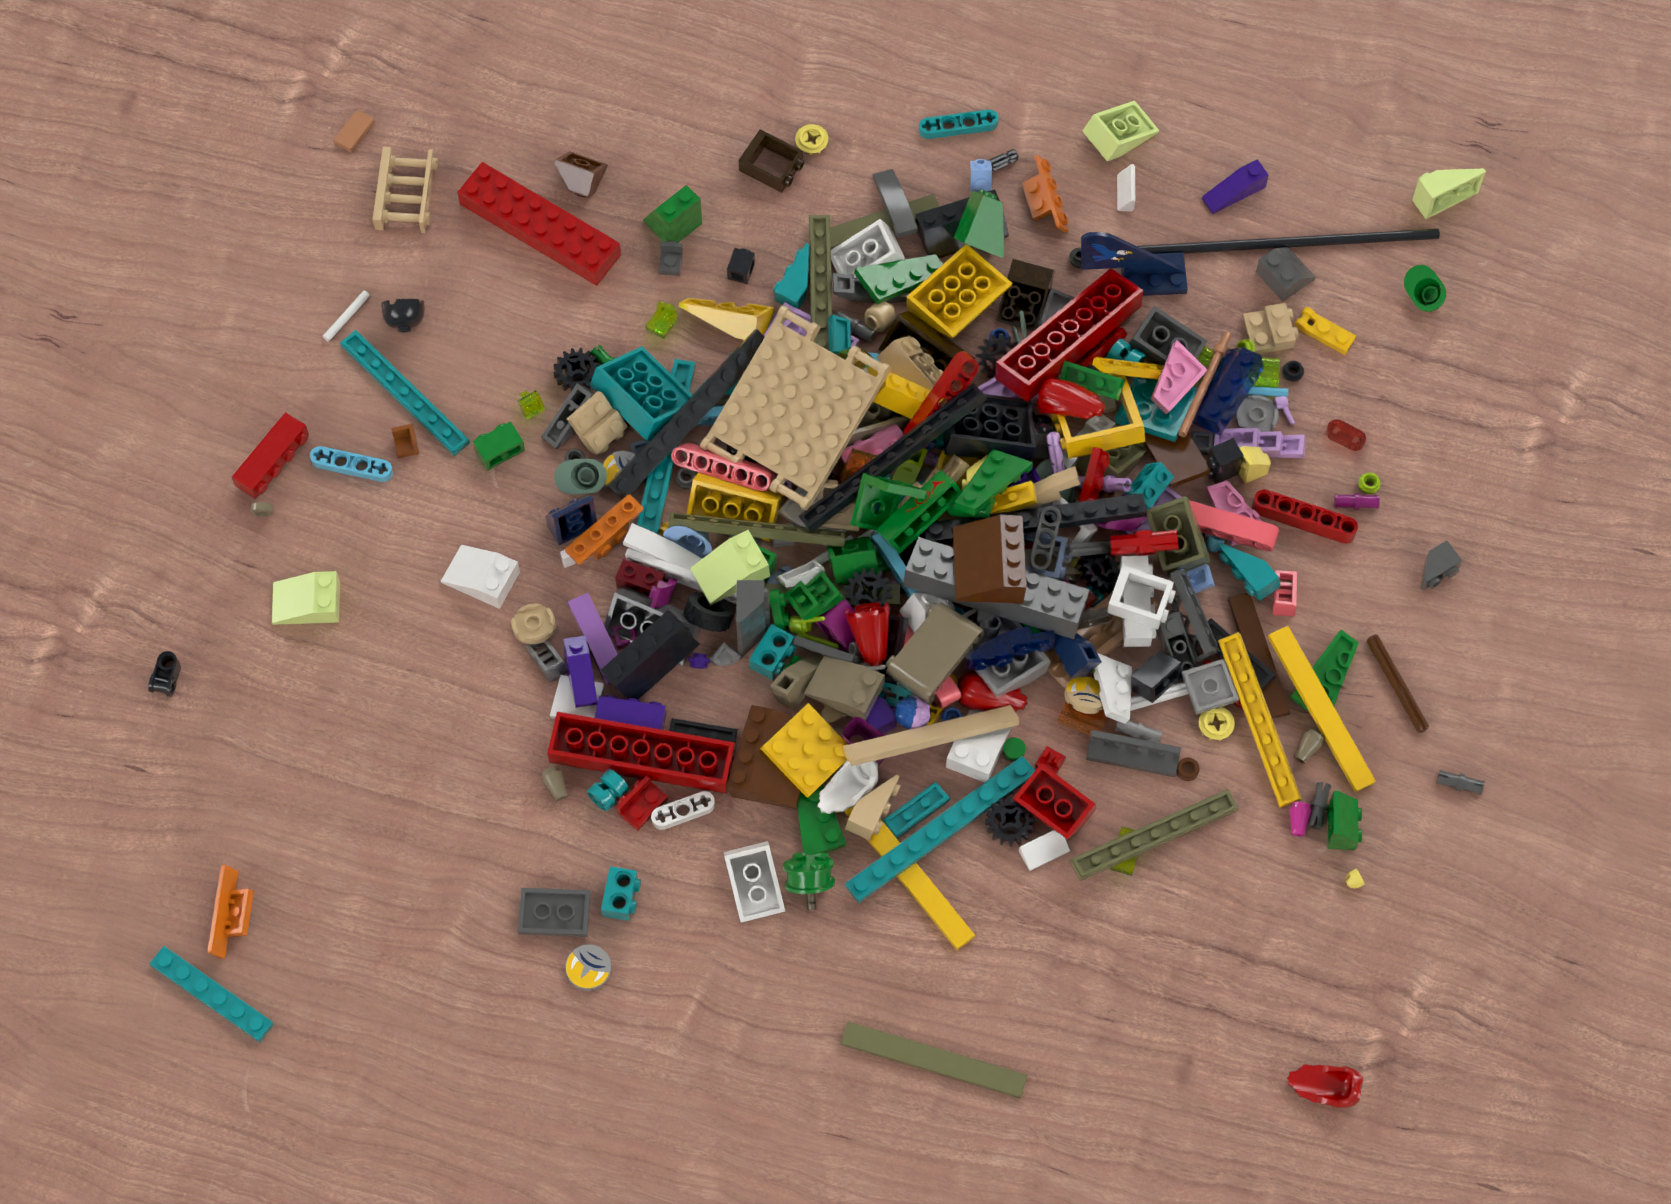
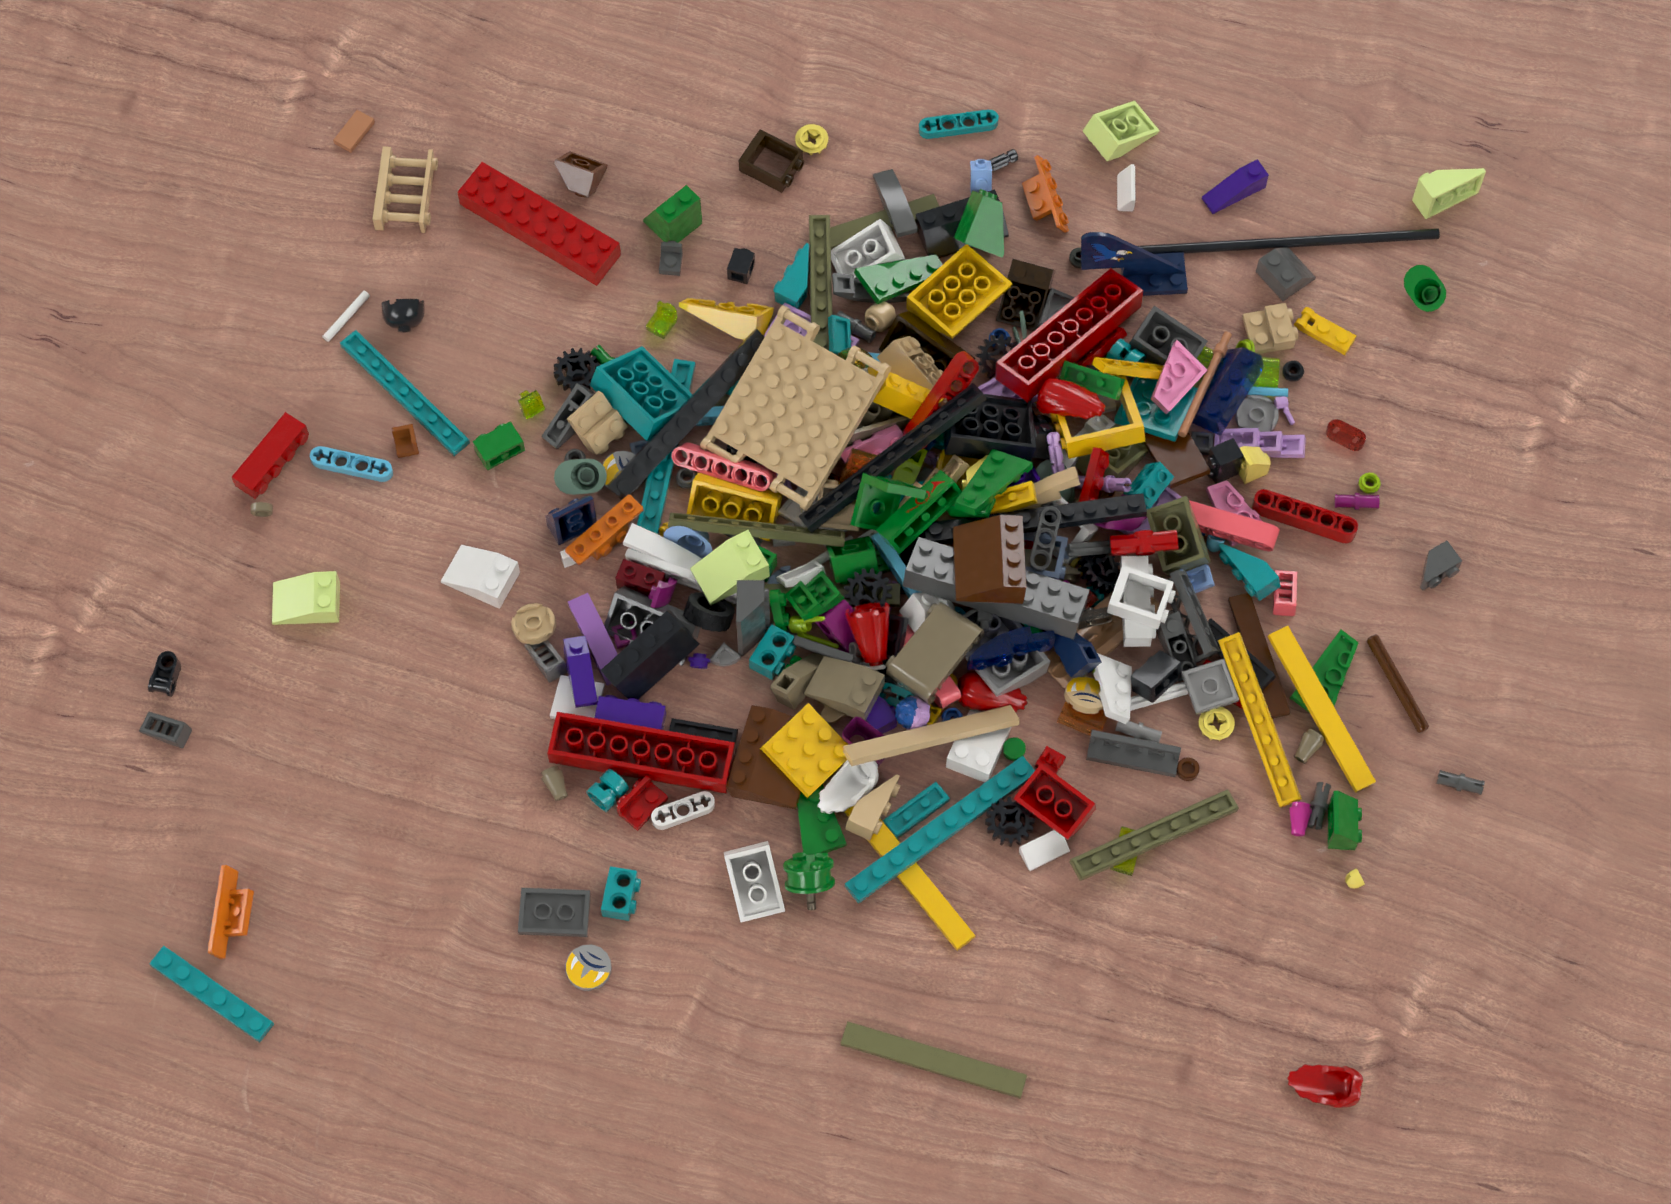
(178, 735): none -> dark grey slope

